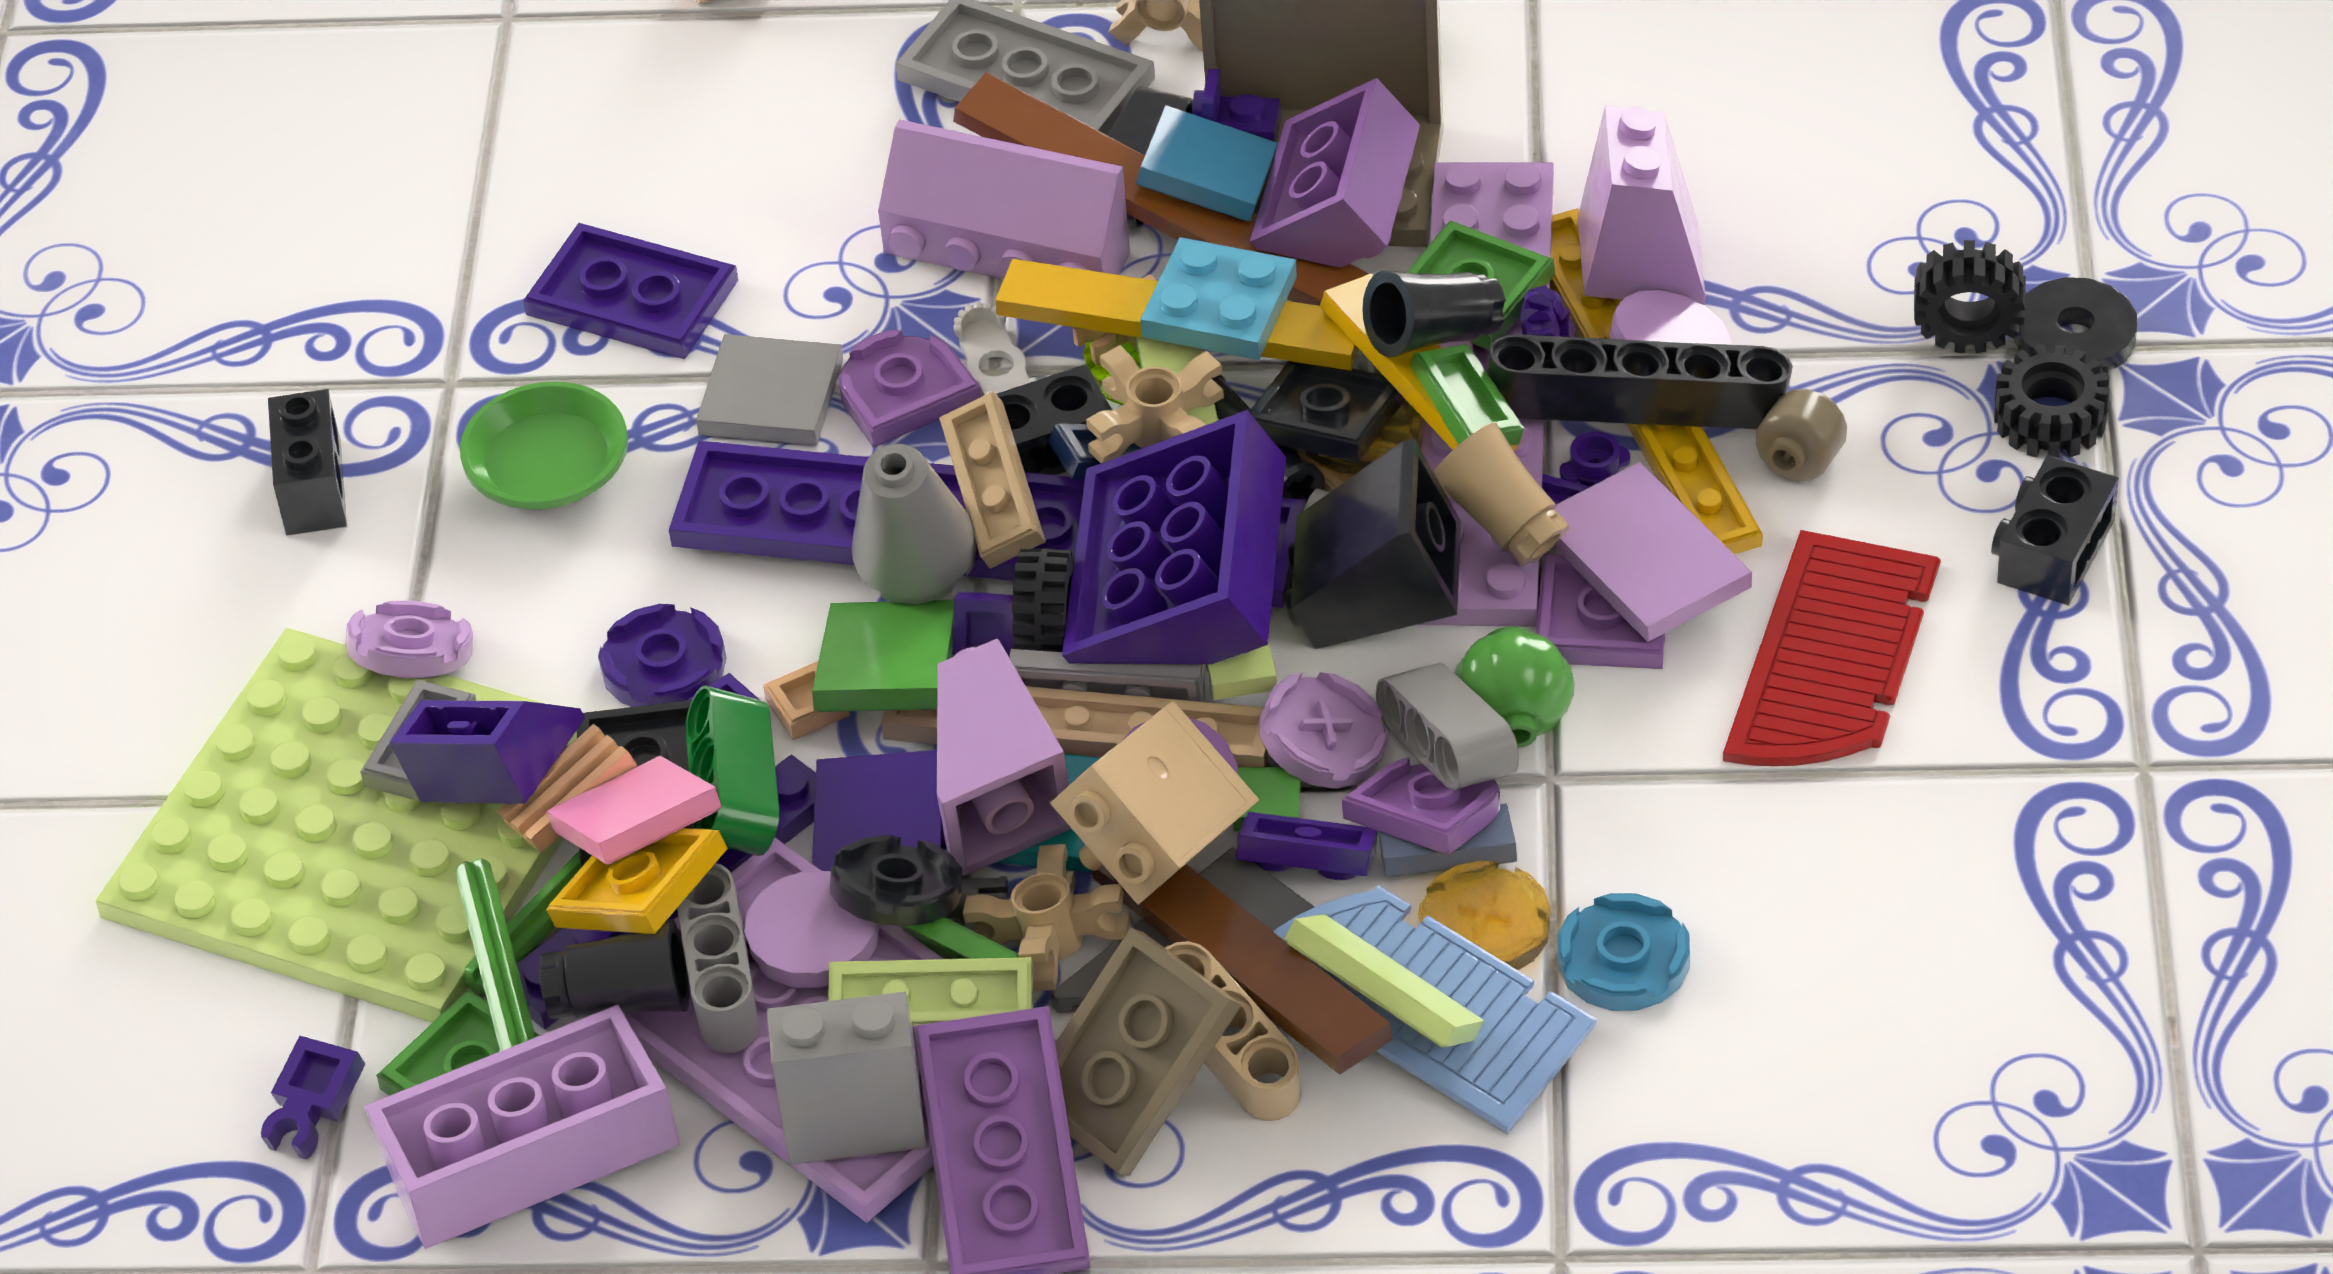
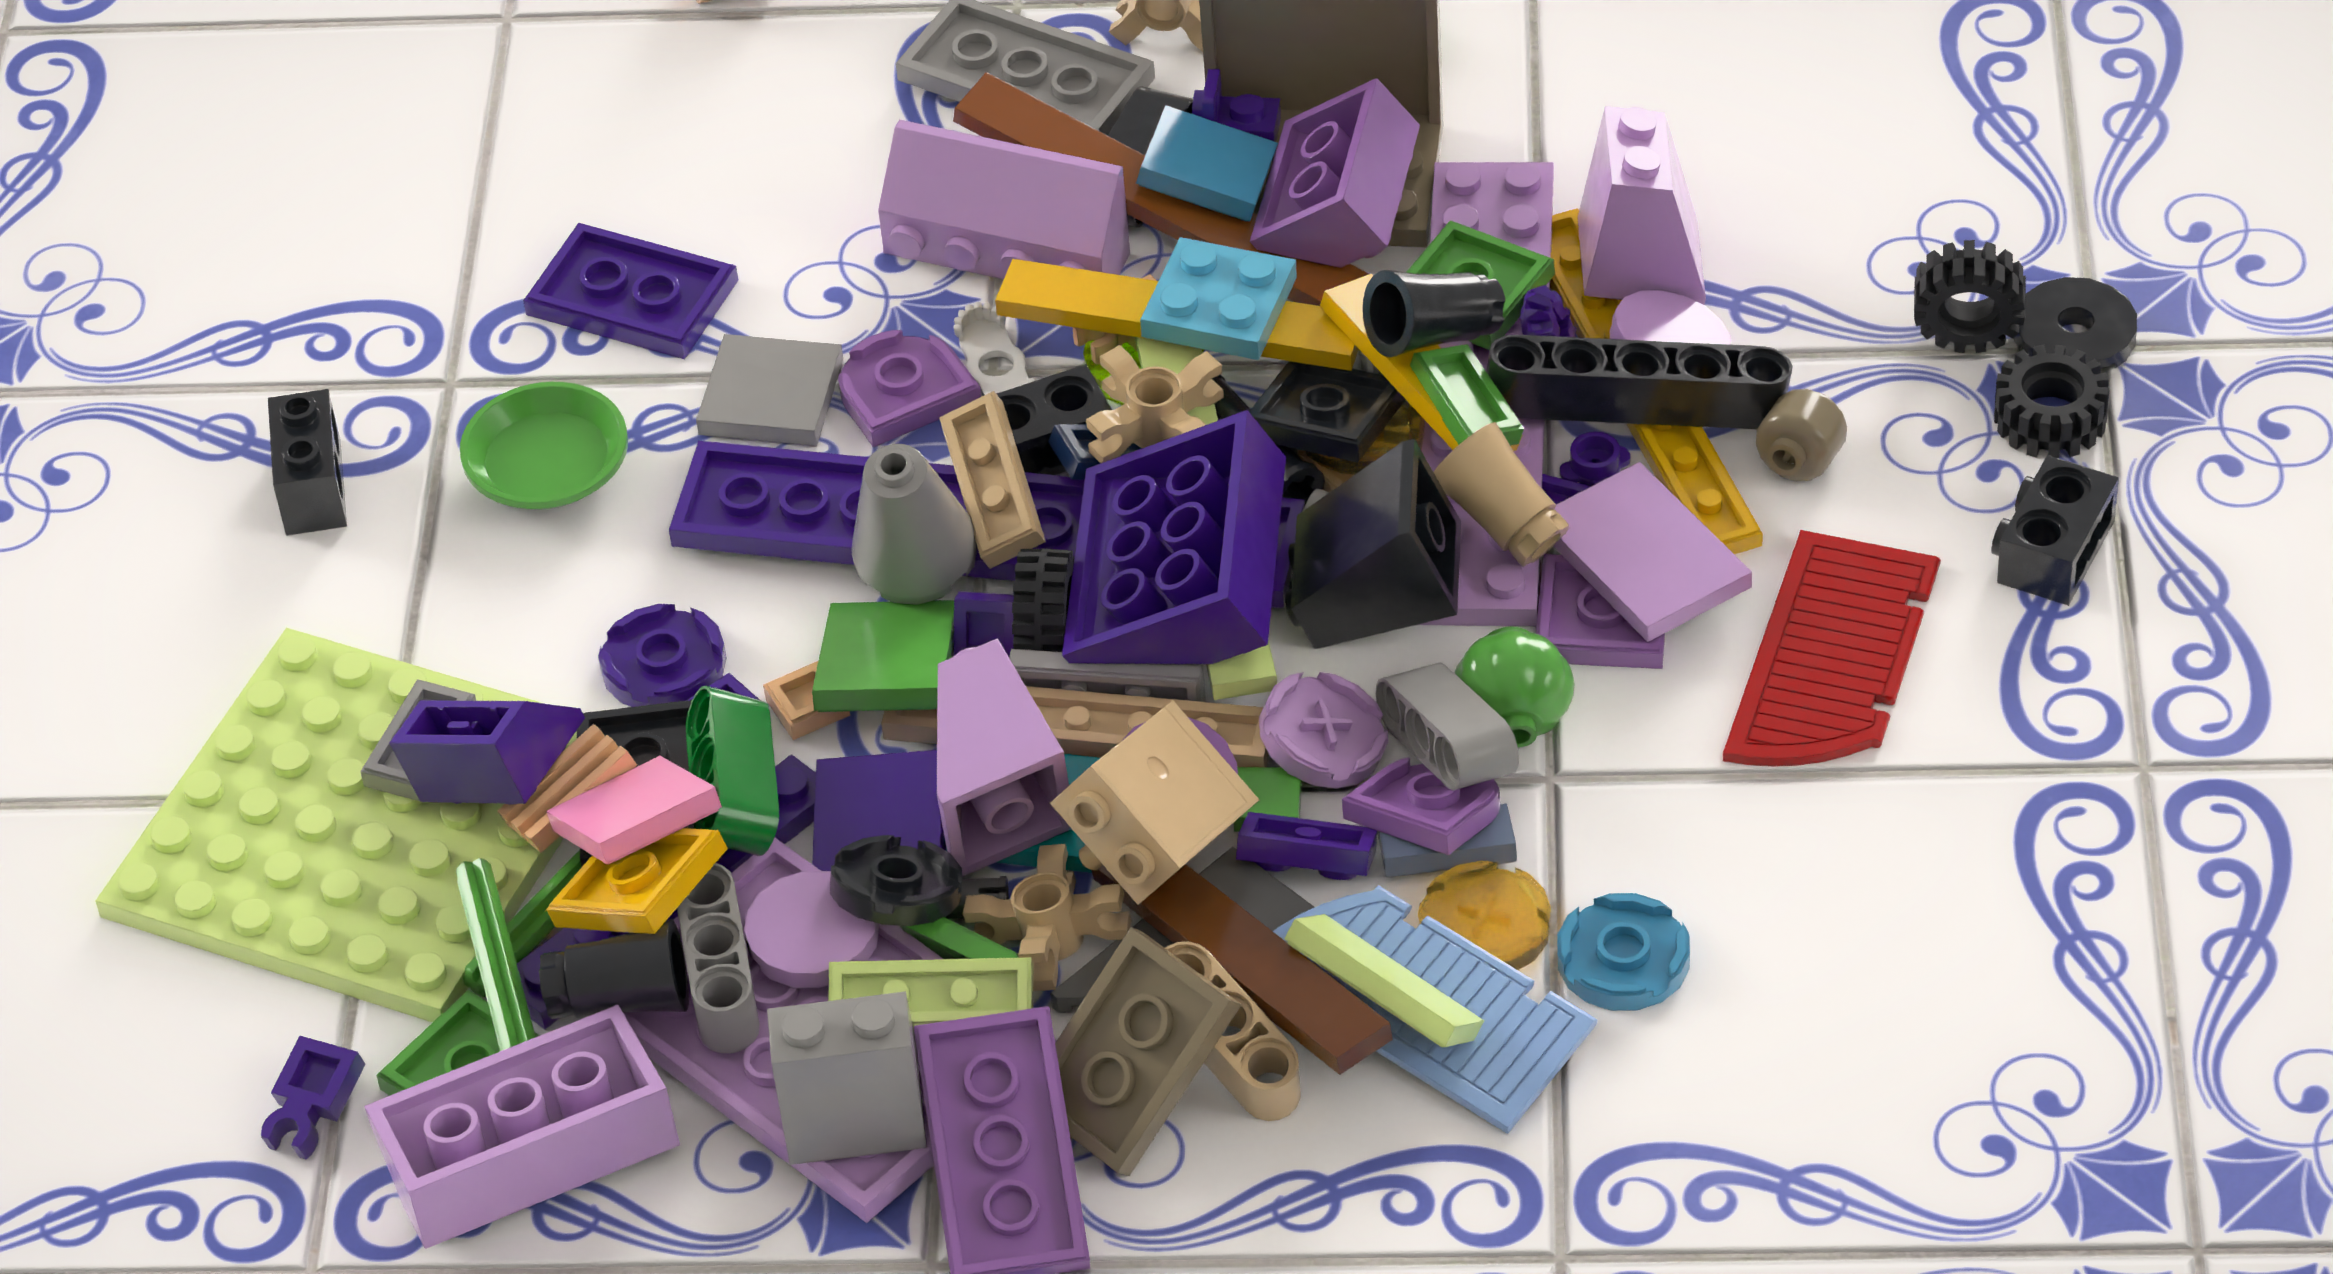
(409, 640): lavender tile -> none

